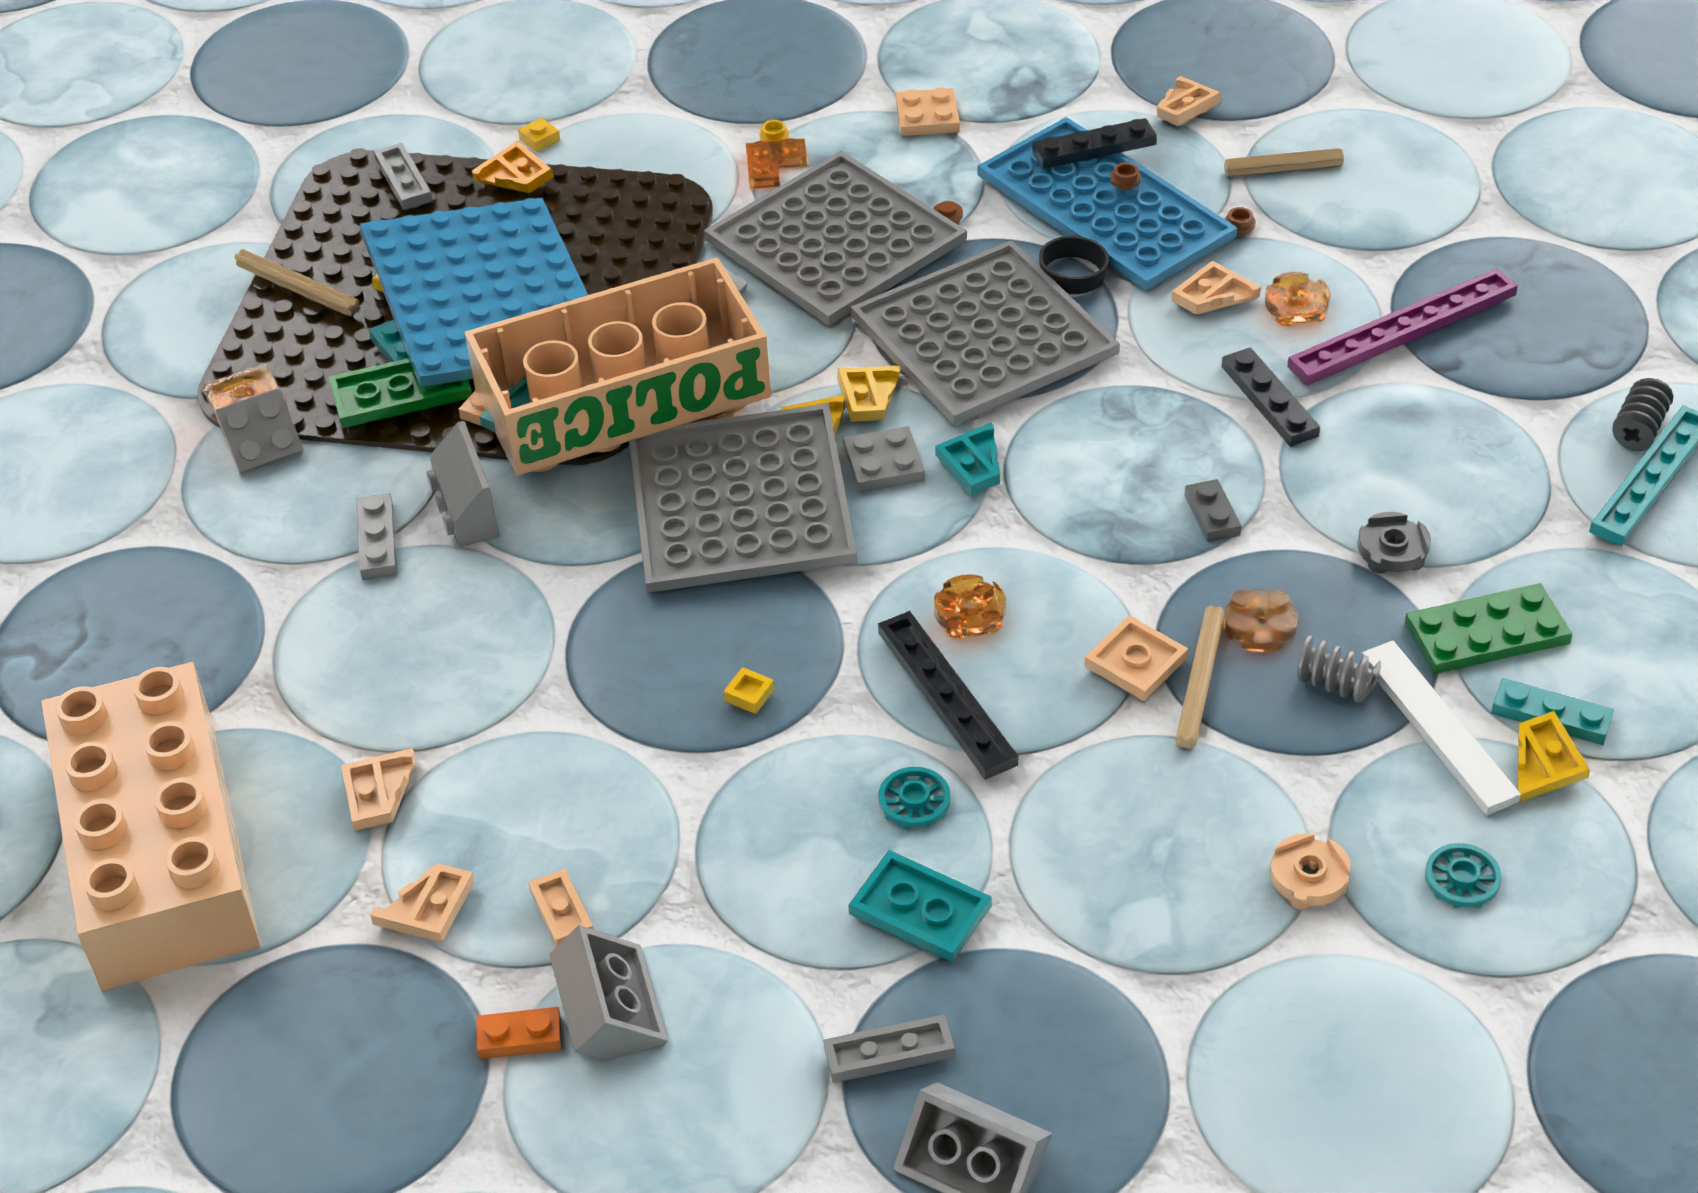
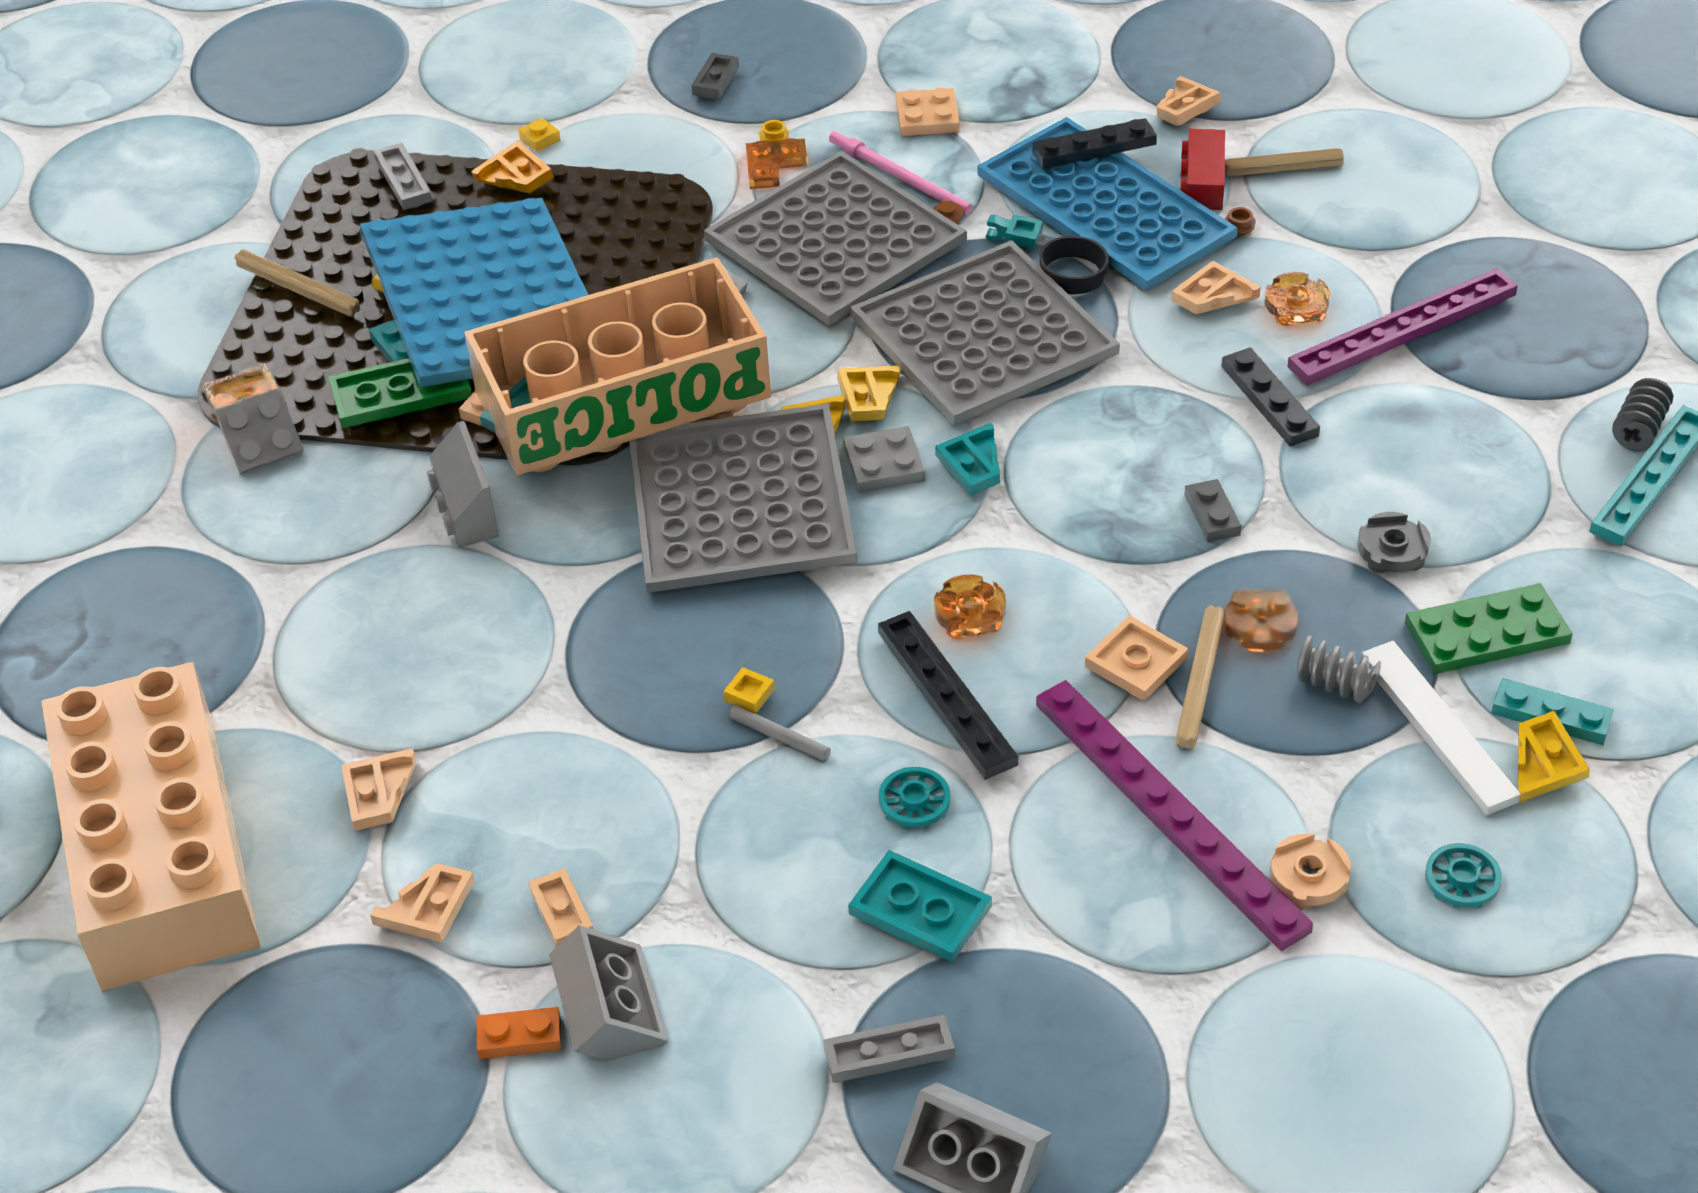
(376, 536): light grey plate -> none
(715, 76): none -> dark grey plate
(780, 733): none -> light grey bar
(858, 150): none -> bright pink bar
(1020, 229): none -> teal plate
(1125, 176): dark orange plate -> none
(1176, 816): none -> magenta plate
(1204, 167): none -> red brick

